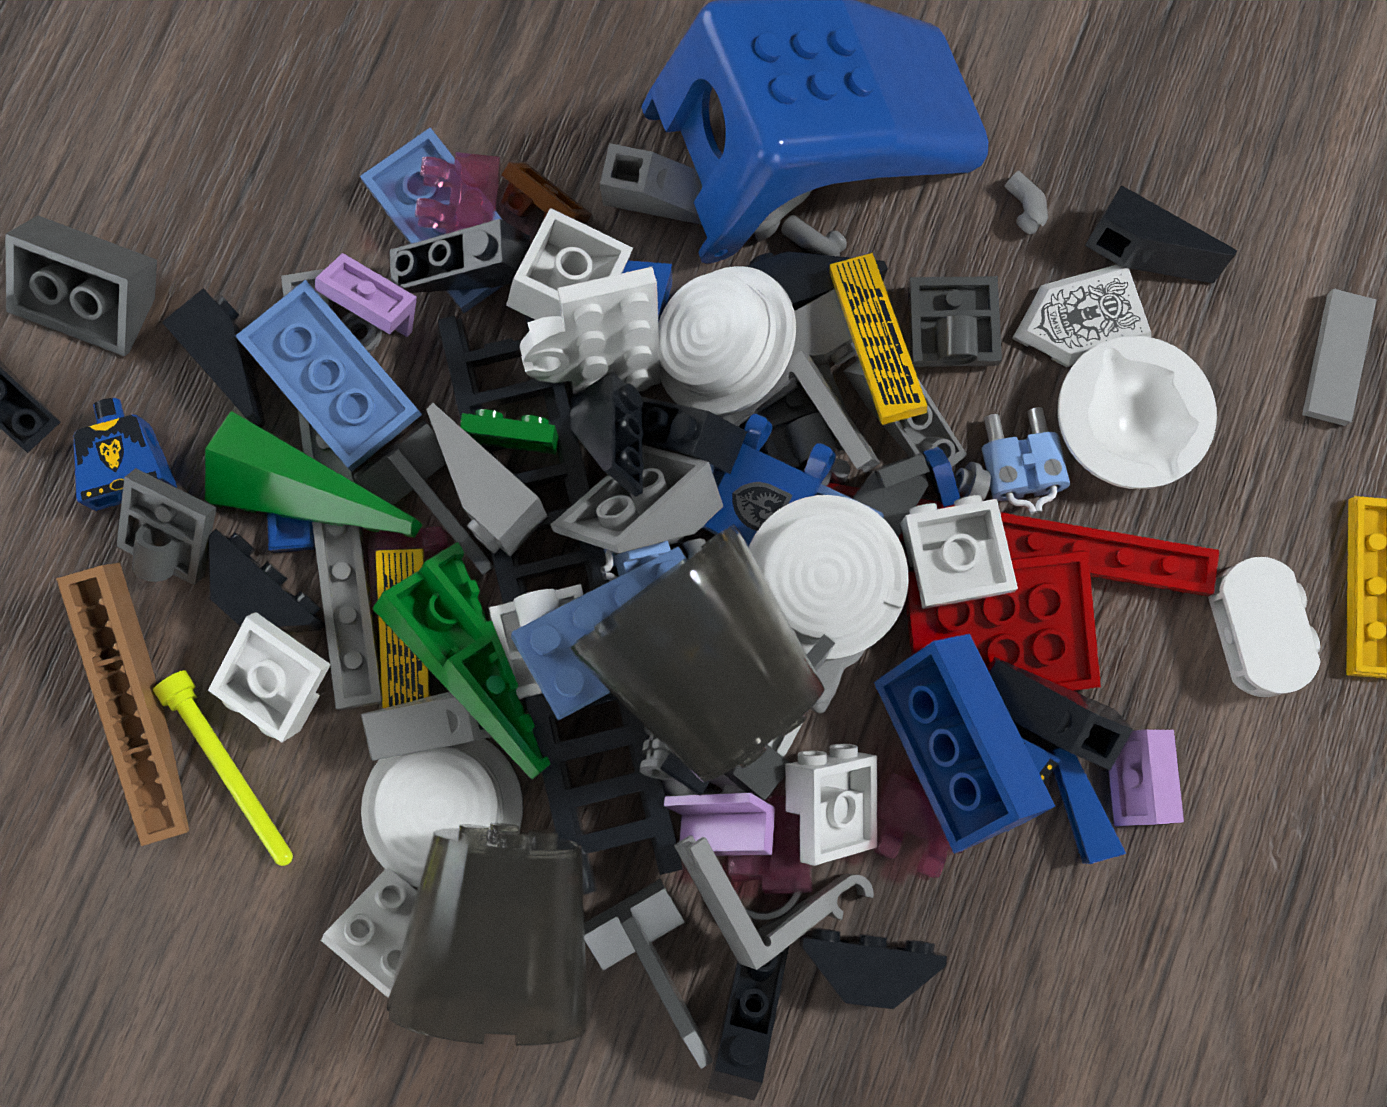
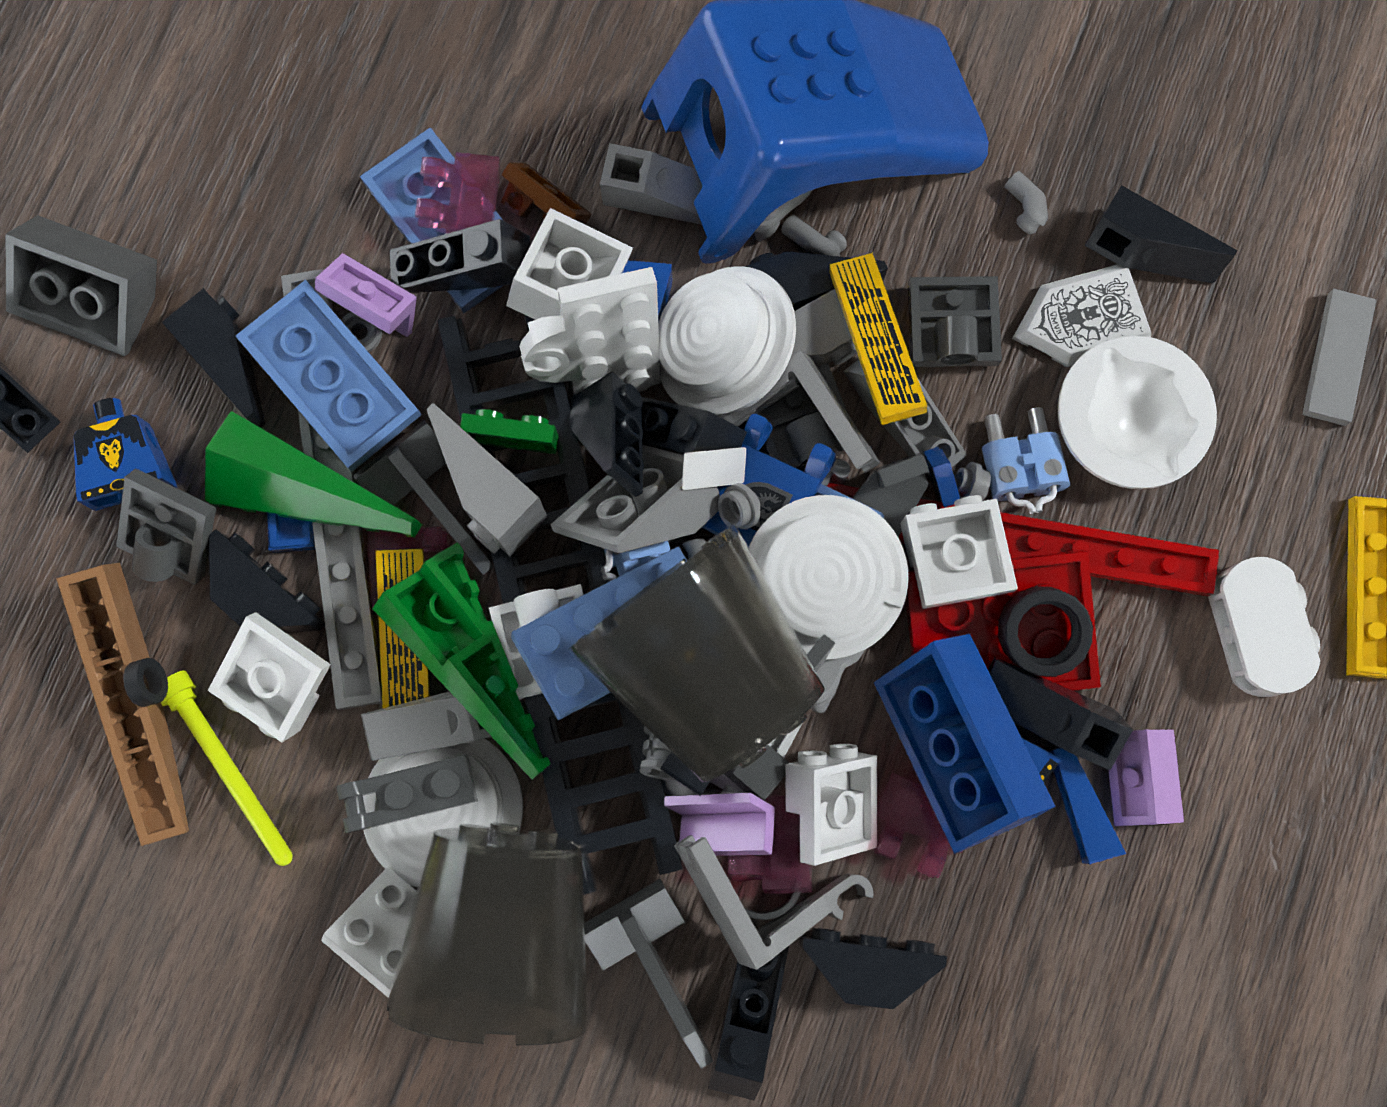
(135, 684): none -> black piece
(409, 793): none -> dark grey plate
(713, 468): none -> white sticker
(739, 506): none -> light grey plate
(1076, 647): none -> black tyre

